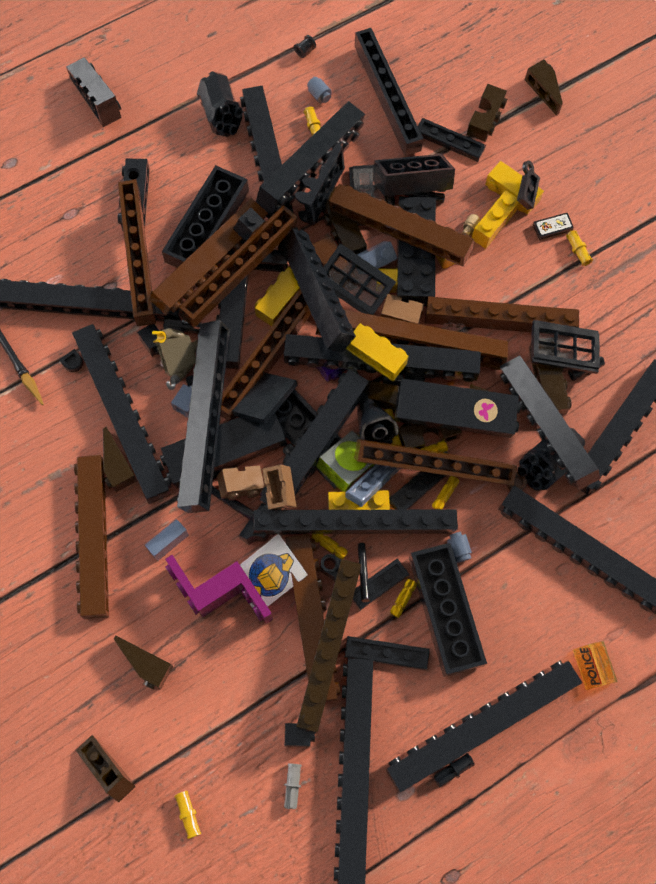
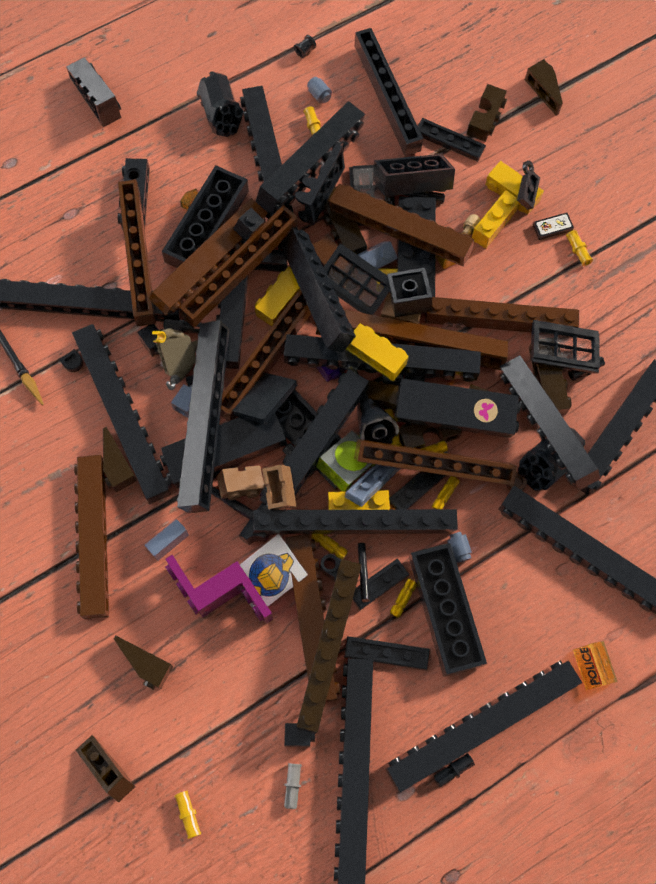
(188, 198): none -> clear yellow piece
(410, 292): none -> black slope

